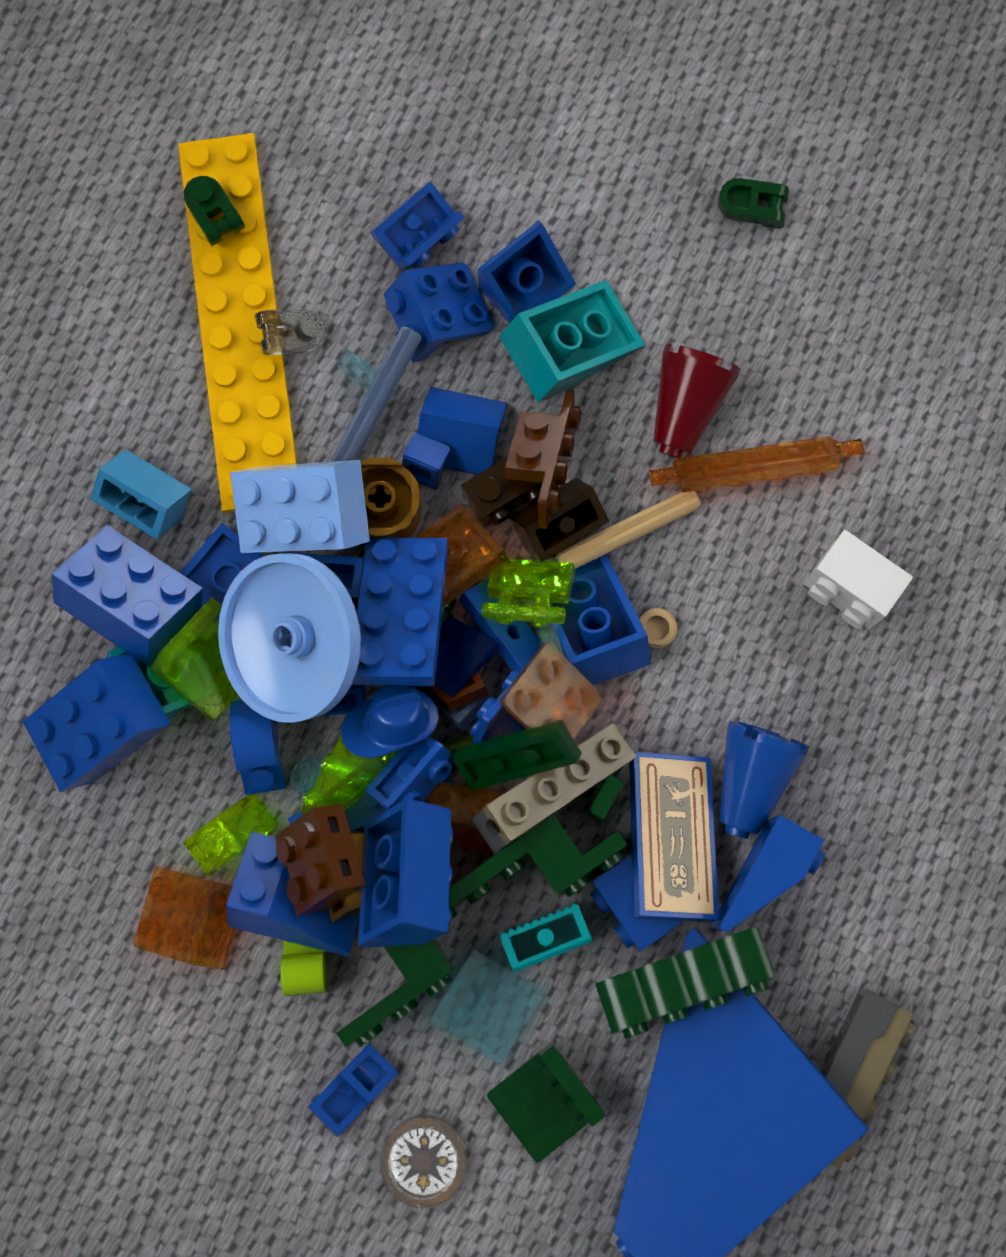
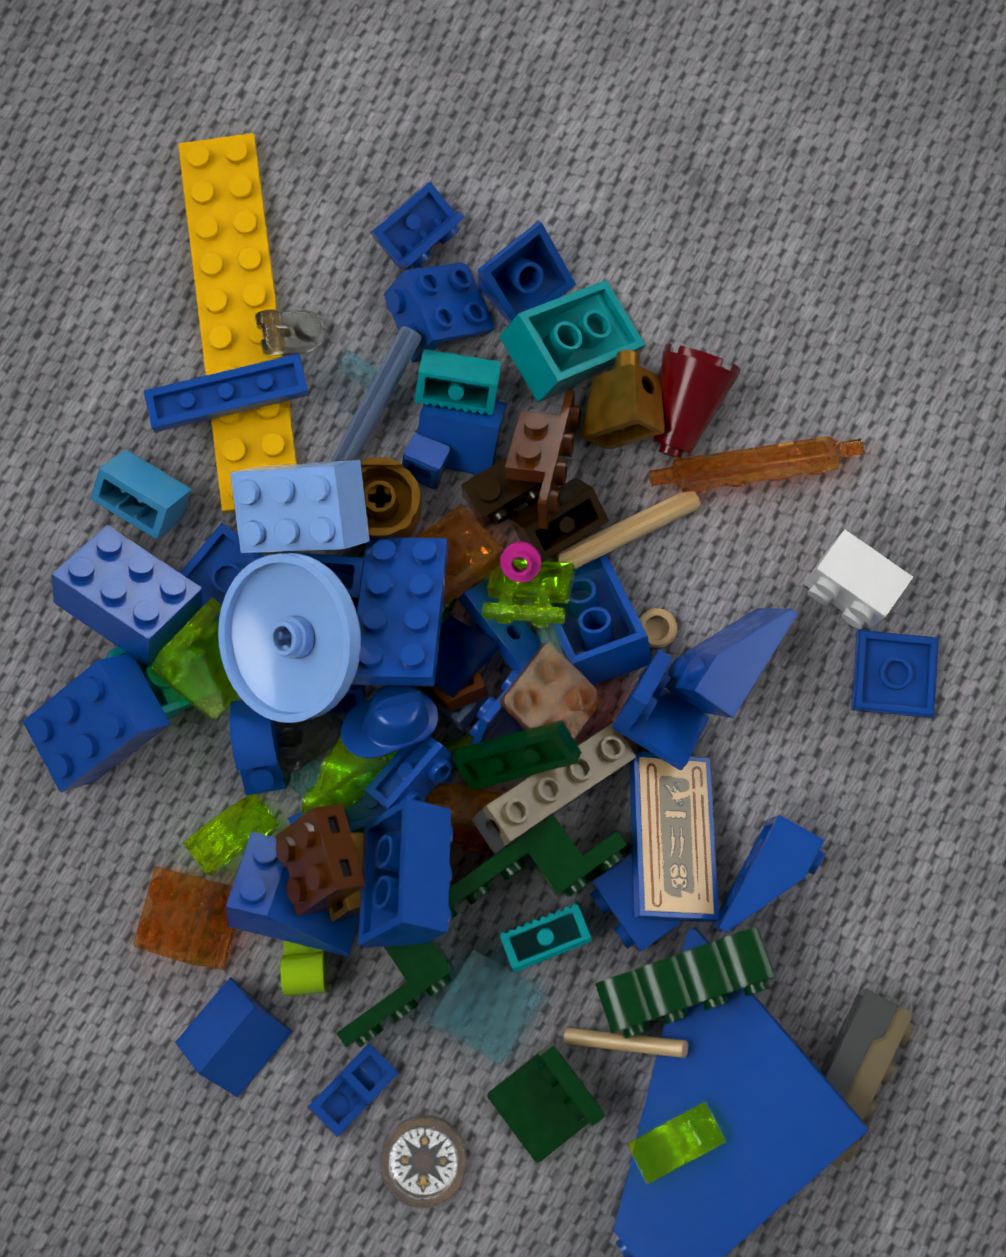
(207, 199): dark green plate -> none
(226, 393): none -> blue plate
(232, 1038): none -> blue slope
(307, 741): none -> clear smoke plate
(457, 382): none -> teal brick
(523, 550): none -> dark pink plate
(604, 798): dark green tile -> none
(616, 1041): none -> tan bar
(624, 404): none -> pearl gold torso
(660, 718): none -> blue bracket
(676, 1143): none -> clear neon green slope
(726, 665): none -> blue slope
(740, 197): dark green plate -> none
(755, 775): blue cone -> none
(895, 673): none -> blue tile

